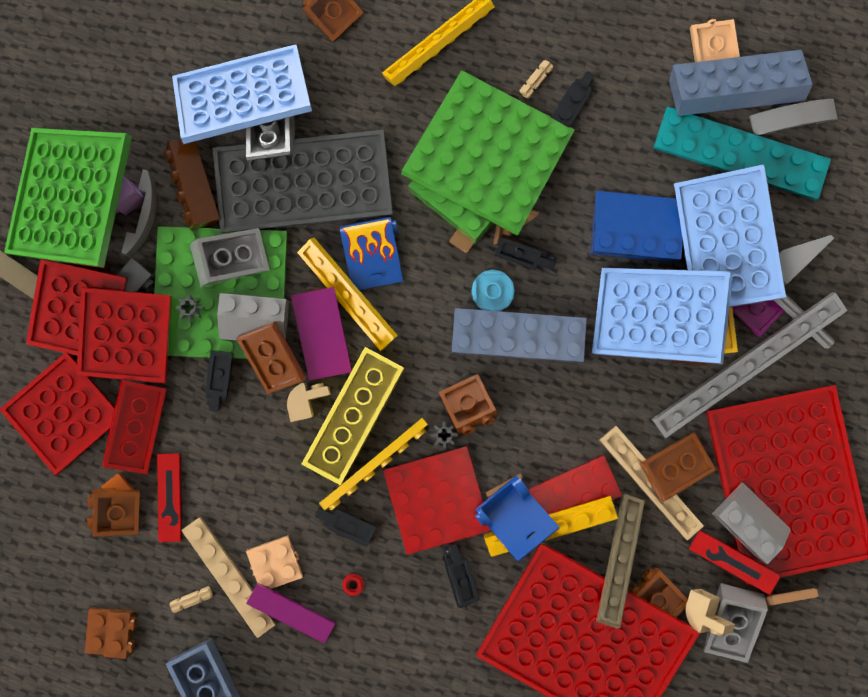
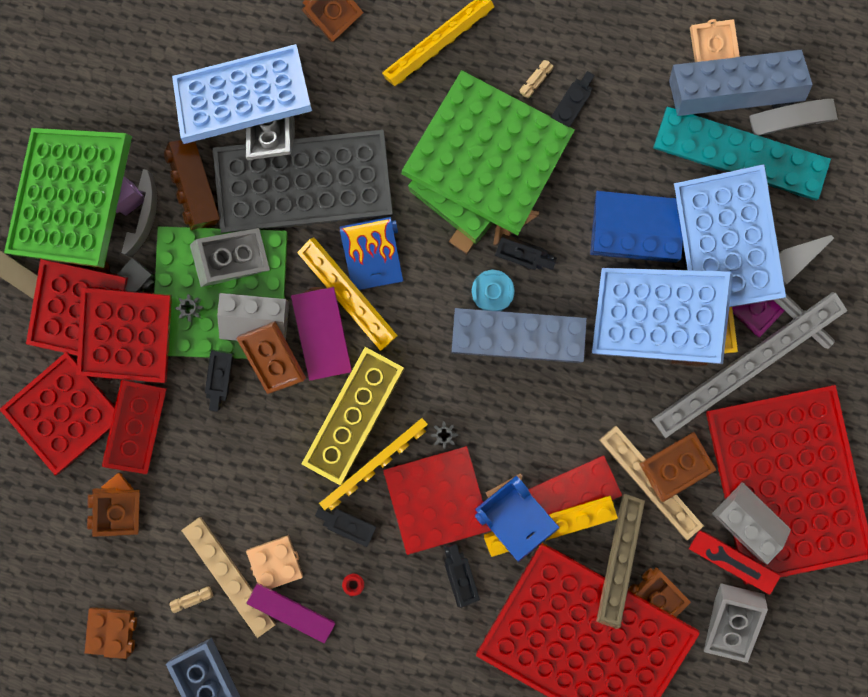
(169, 497): red tile -> none
(300, 399): tan brick -> none
(468, 405): dark orange plate -> none
(701, 613): tan brick -> none
(791, 596): medium nougat tile -> none

